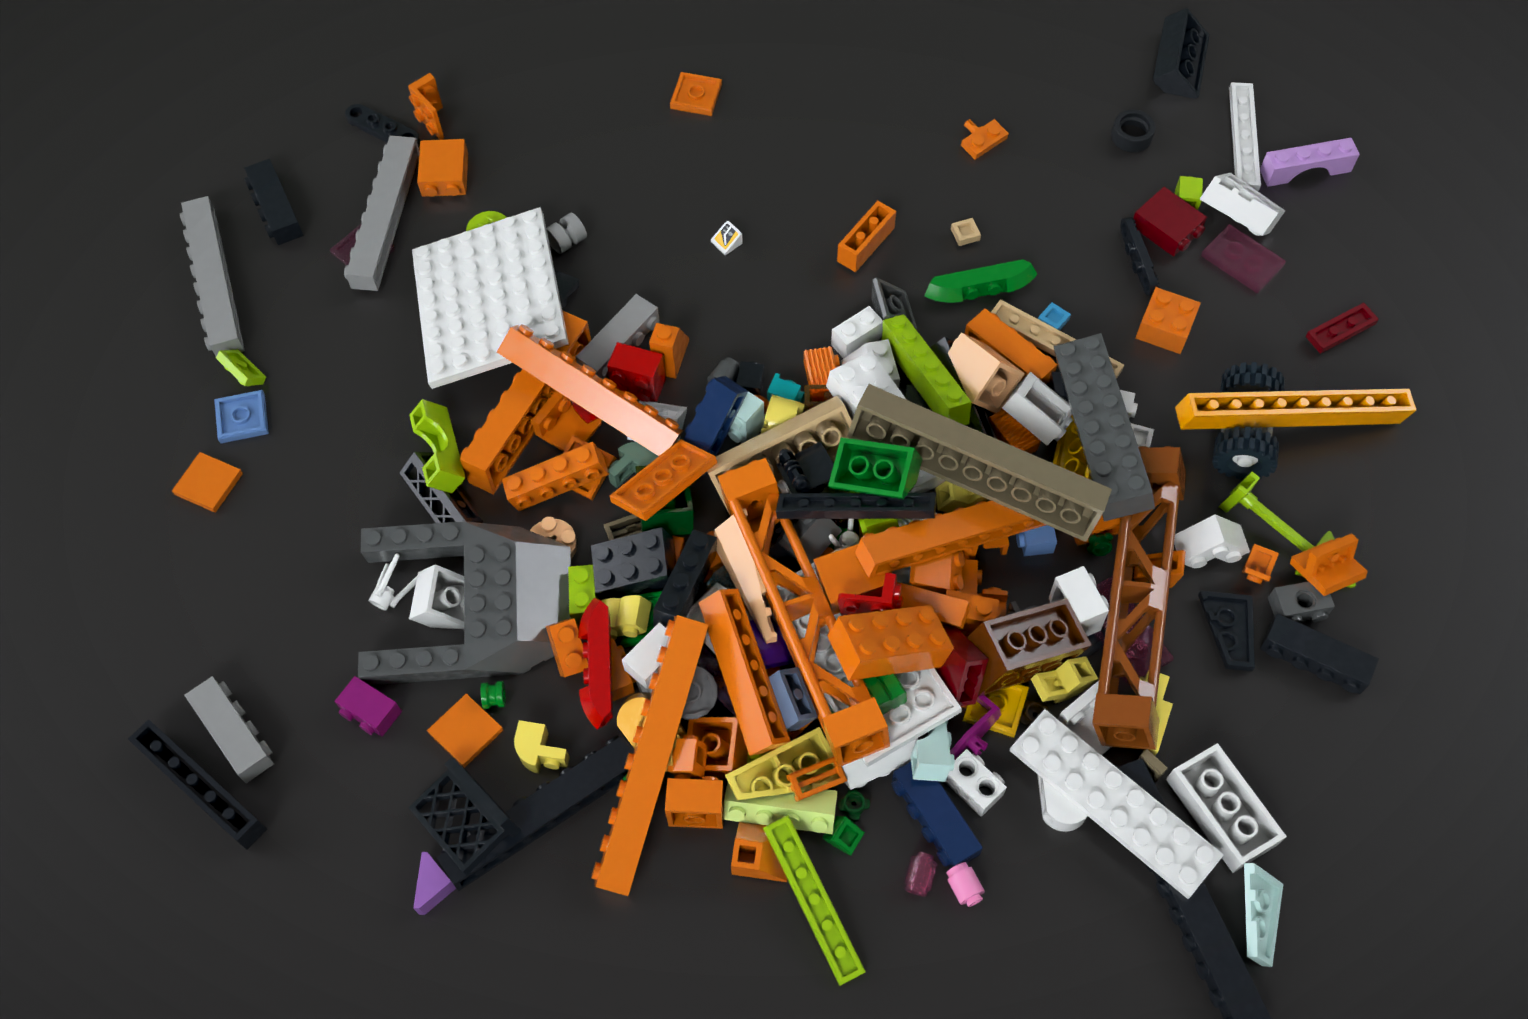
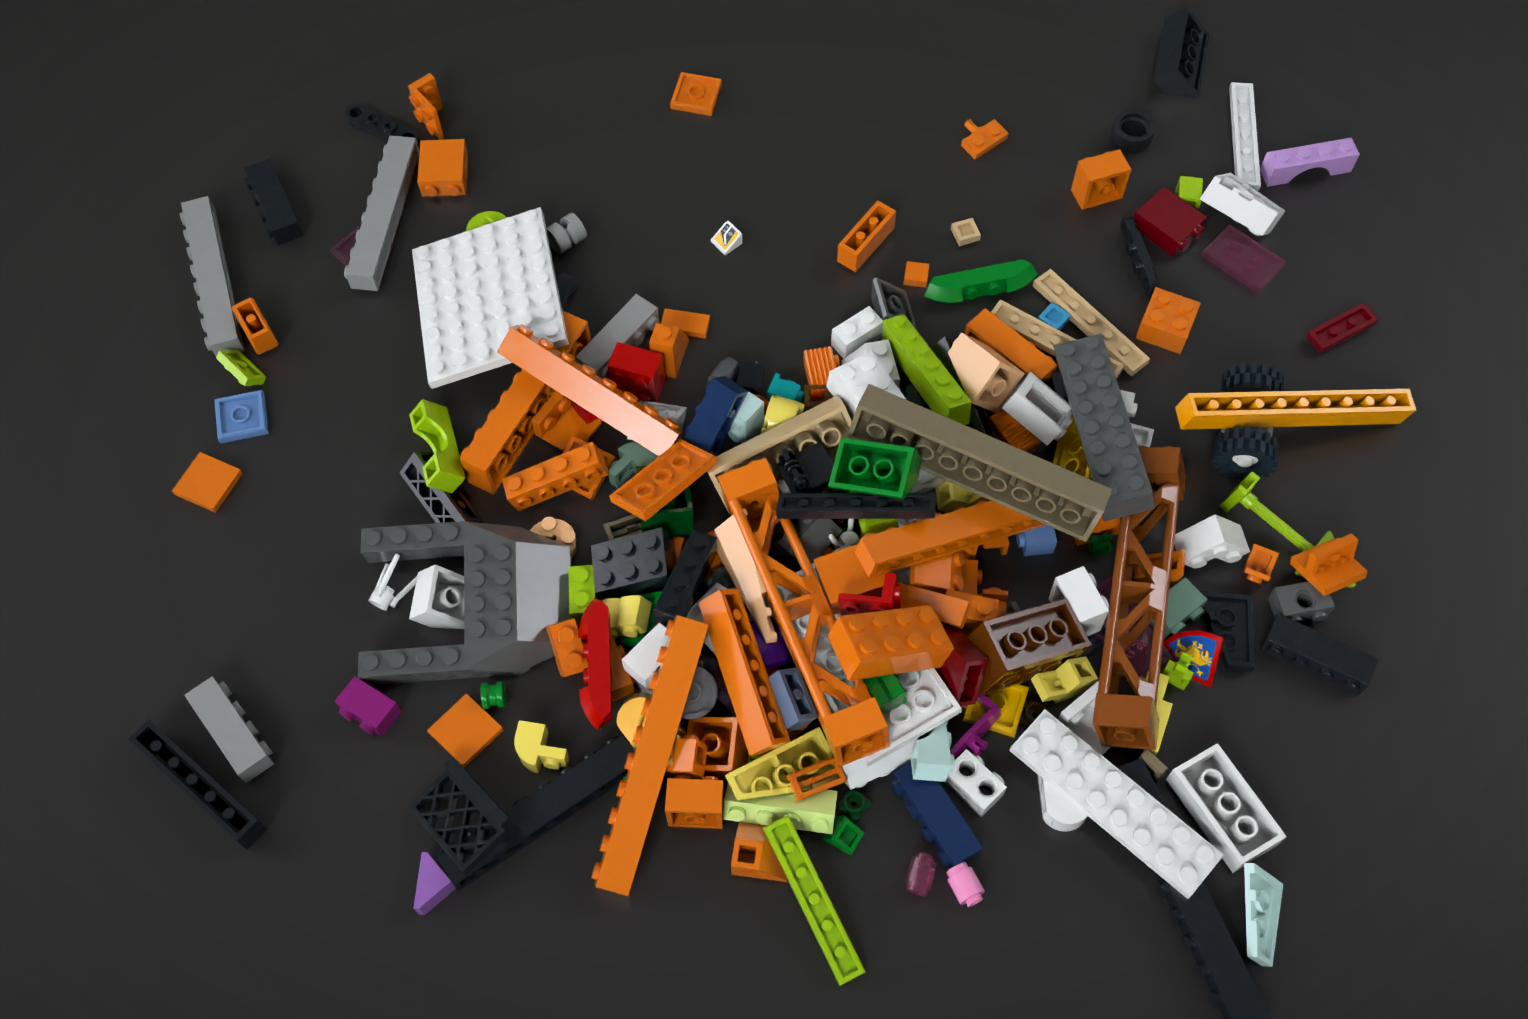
(255, 325): none -> orange brick
(690, 323): none -> orange tile
(916, 274): none -> orange tile
(1091, 321): none -> tan plate
(1100, 179): none -> orange brick
(1179, 671): none -> lime plate
(1183, 604): none -> sand green brick
(1204, 648): none -> shield

